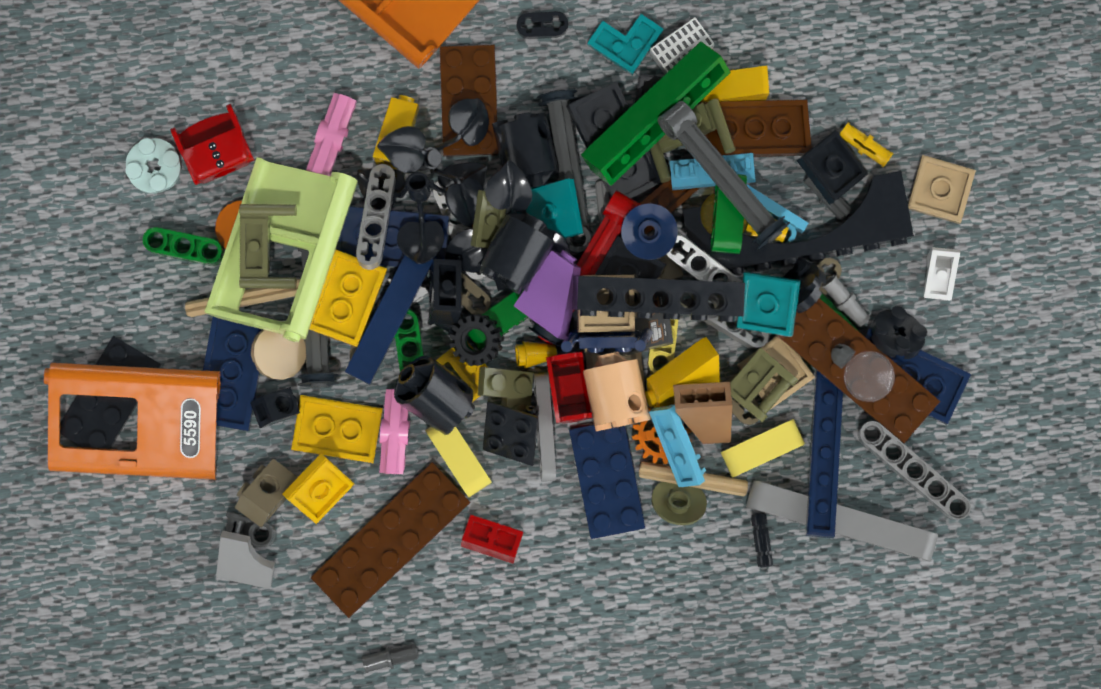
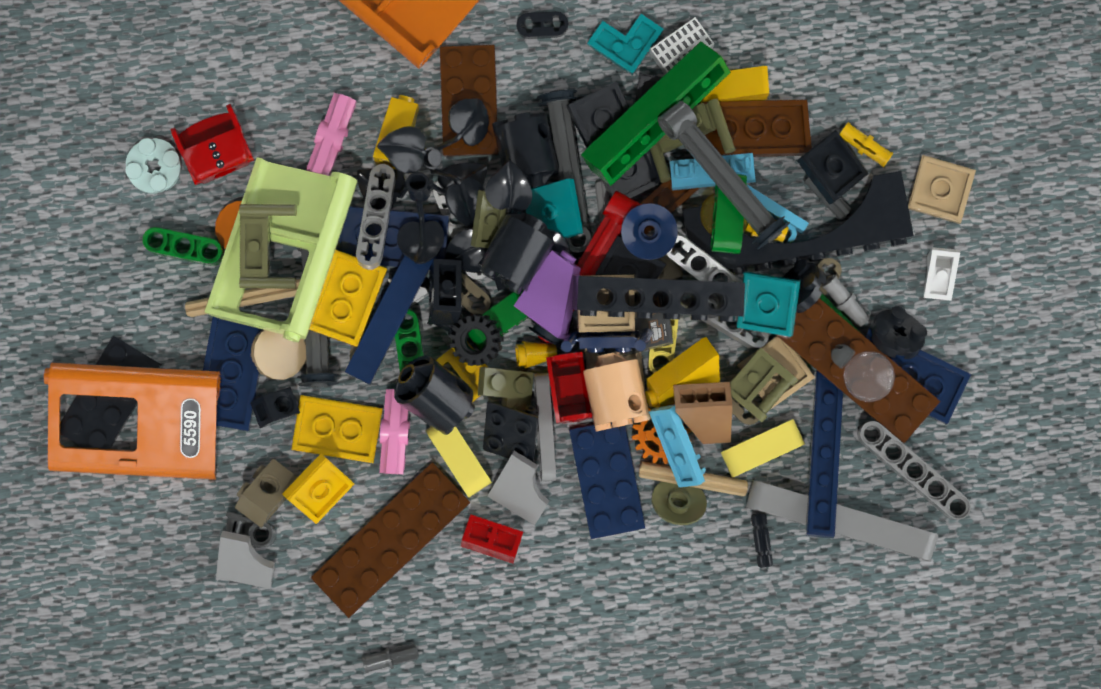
(518, 489): none -> light grey tile

